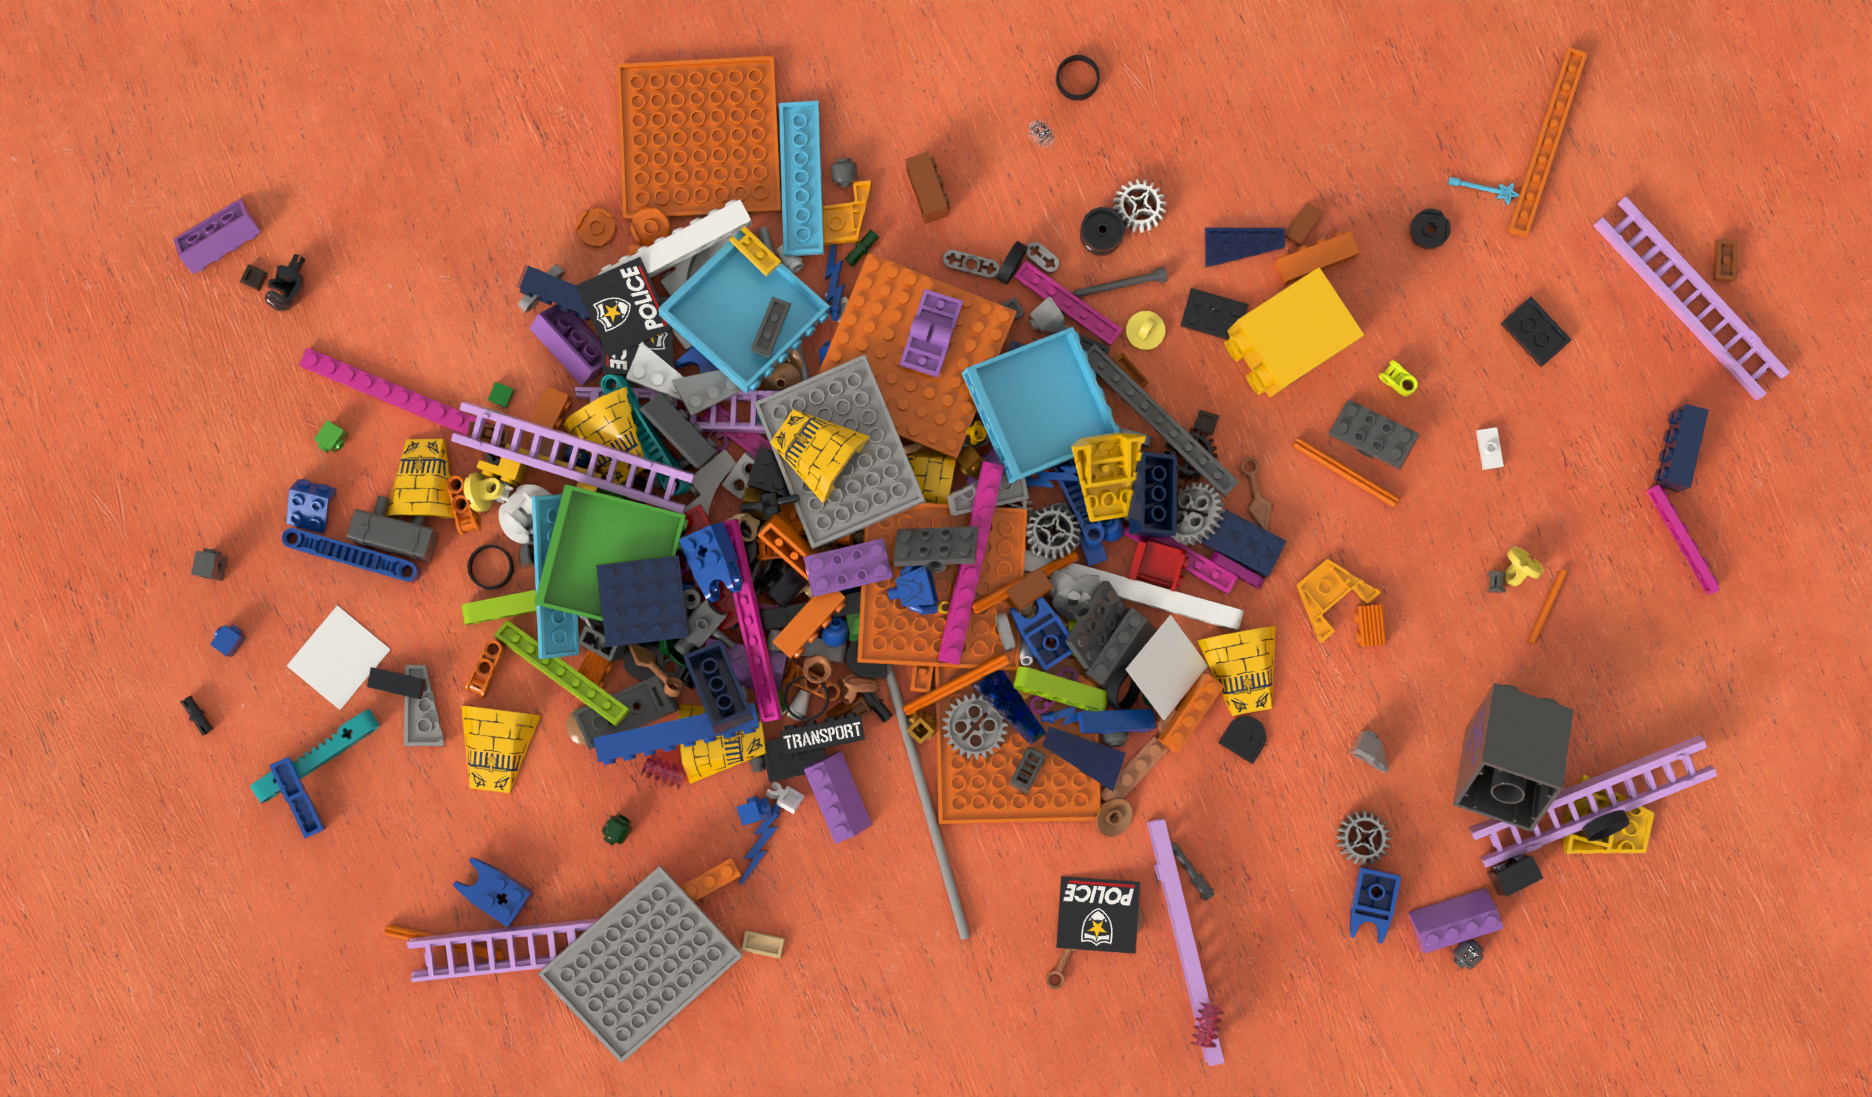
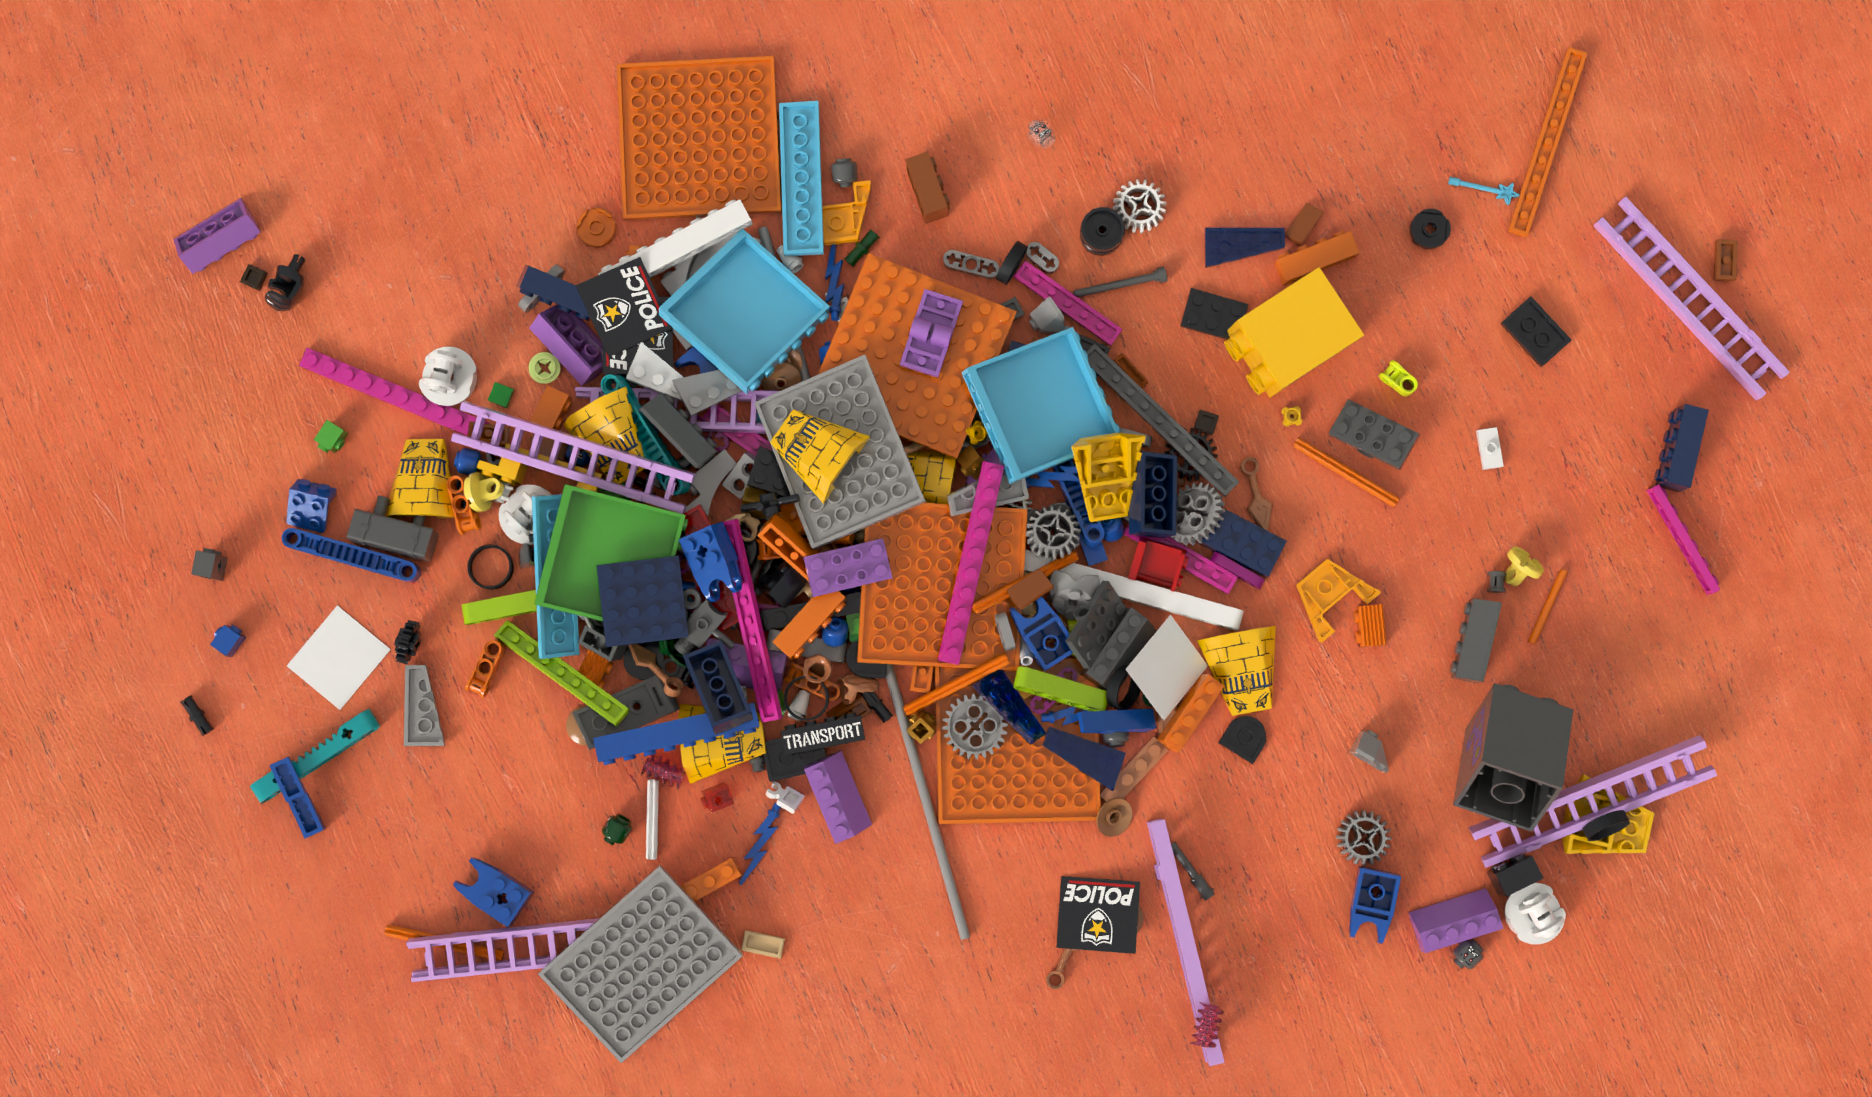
(396, 683): black tile -> none
(407, 642): none -> black gear
(437, 375): none -> white piece
(467, 461): none -> blue head
(496, 746): yellow wedge -> none
(535, 369): none -> yellowish green gear
(650, 225): orange tile -> none
(652, 819): none -> white axle
(723, 798): none -> clear red brick
(754, 810): blue brick -> none
(756, 252): yellow hinge -> none
(770, 327): dark grey tile -> none
(917, 591): blue torso -> none
(936, 547): dark grey plate -> none
(1019, 785): dark grey slope -> none
(1077, 58): black tyre -> none
(1145, 330): light yellow tile -> none
(1291, 411): none -> yellow plate
(1476, 640): none -> dark grey slope
(1545, 912): none -> white piece

